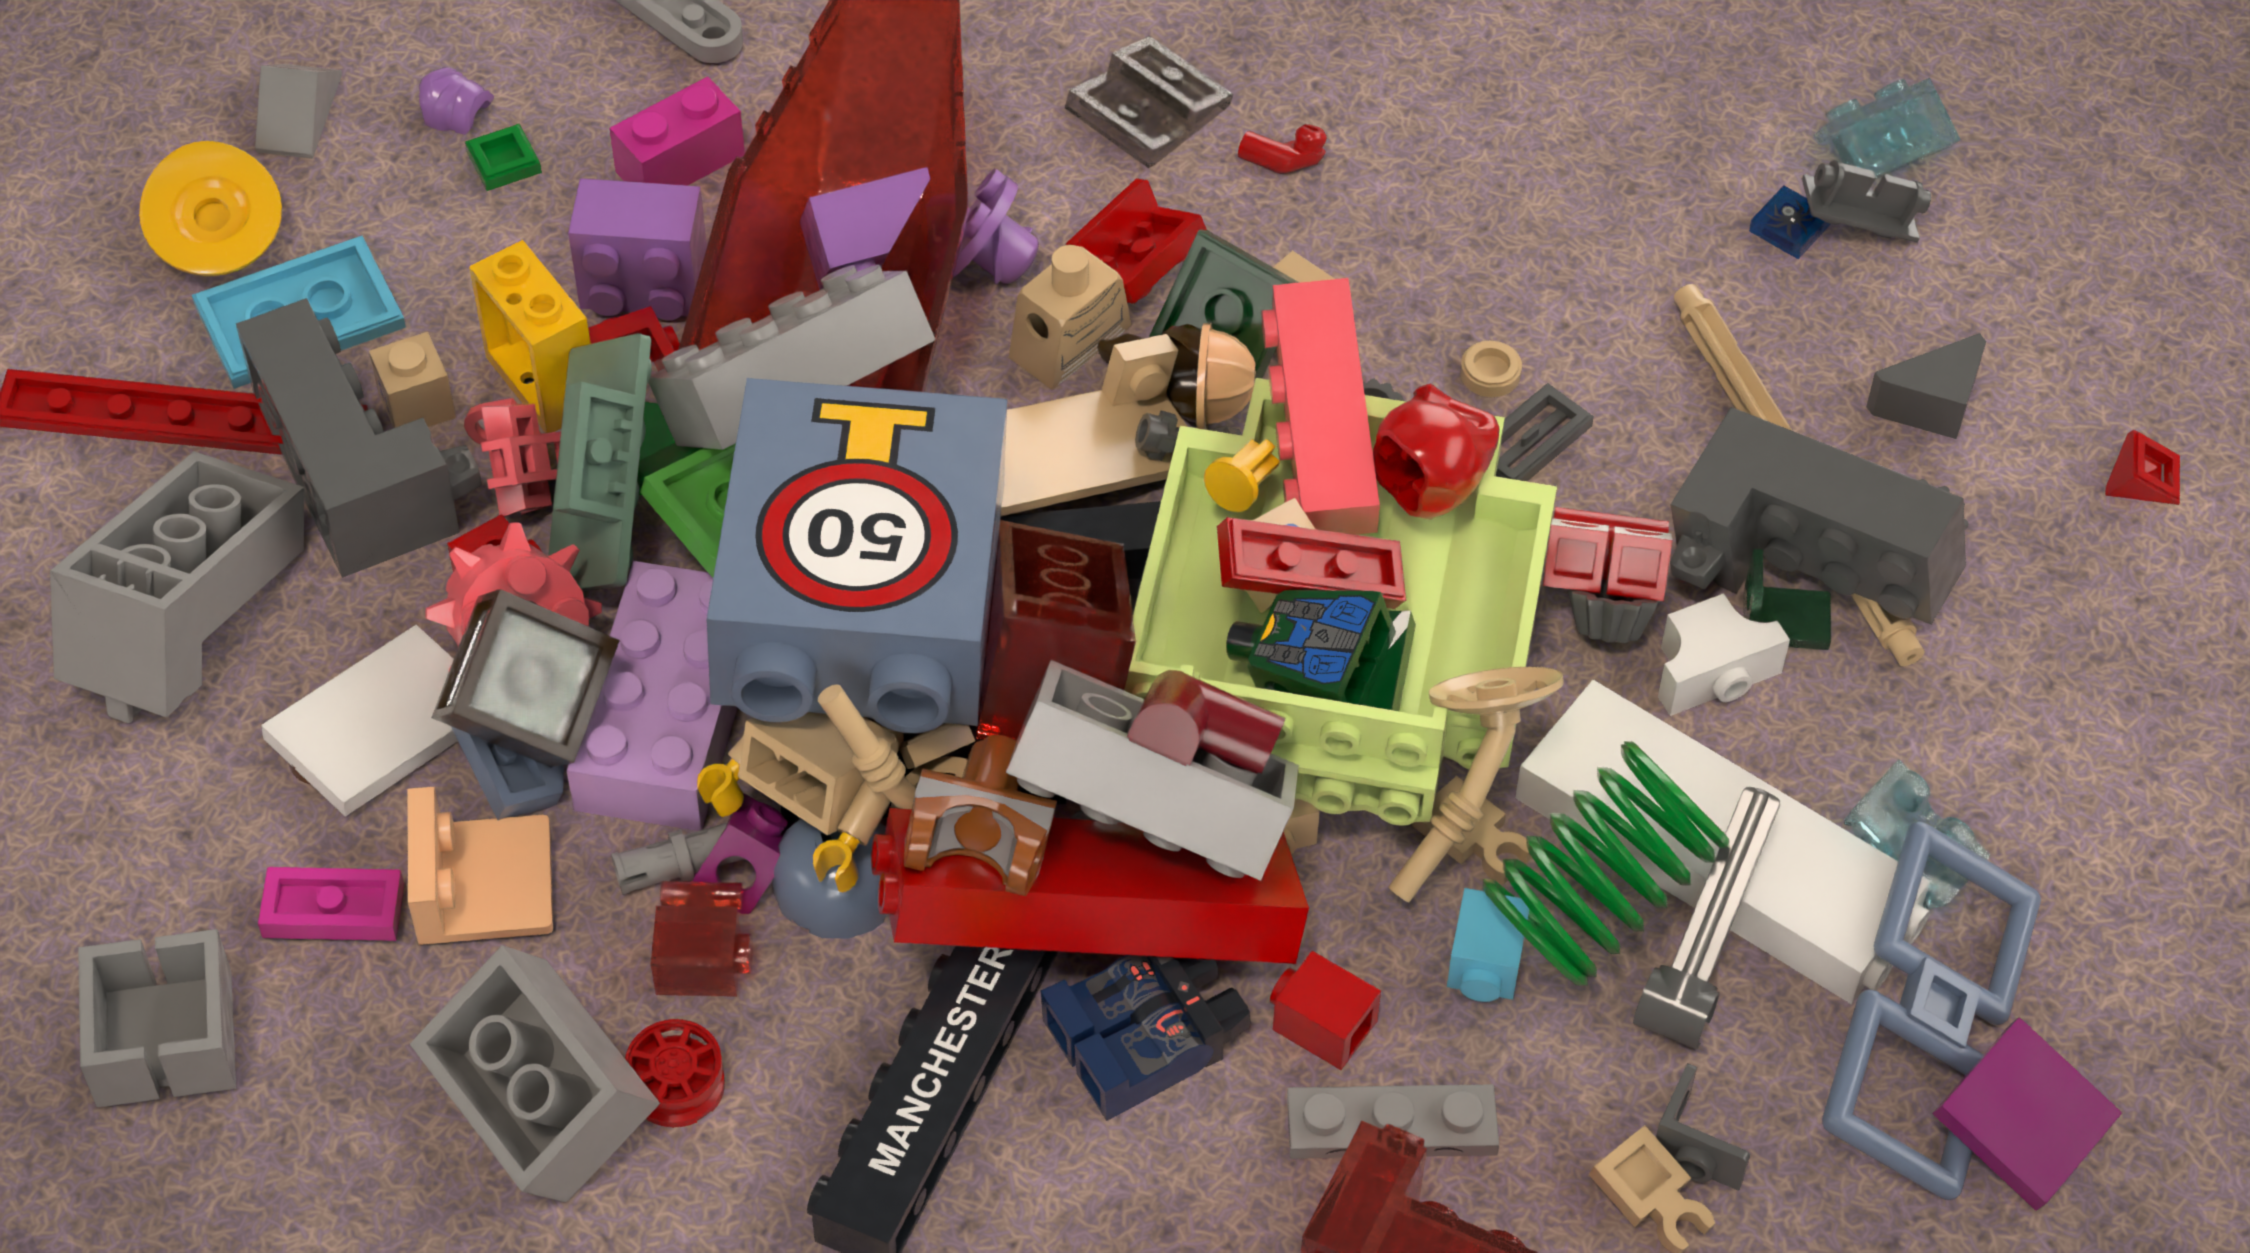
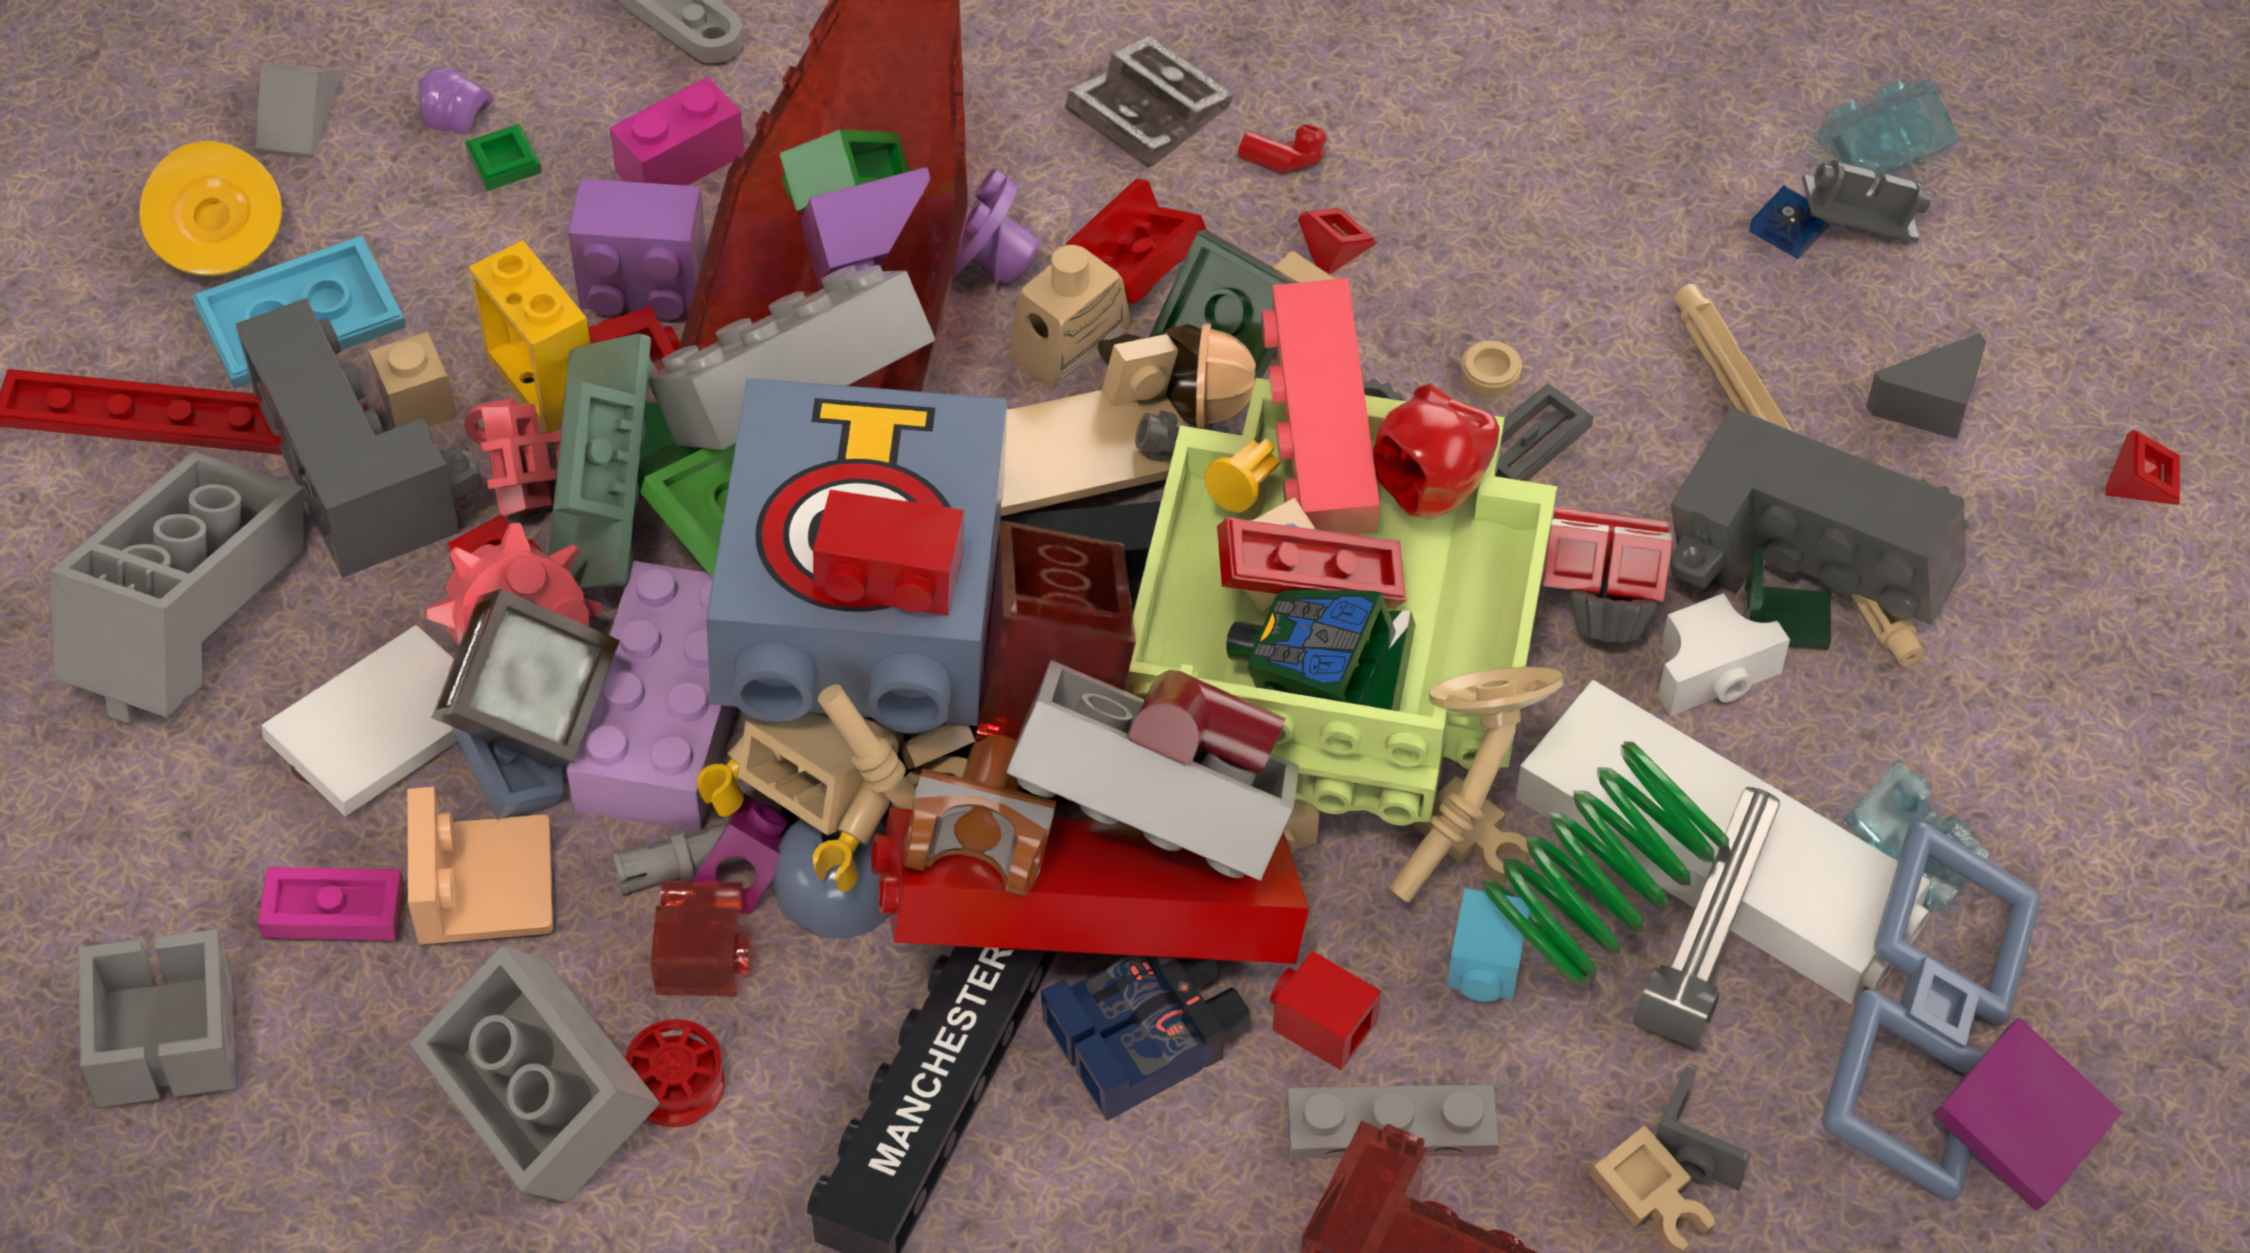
(840, 162): none -> green slope
(888, 552): none -> red brick
(1328, 244): none -> red slope

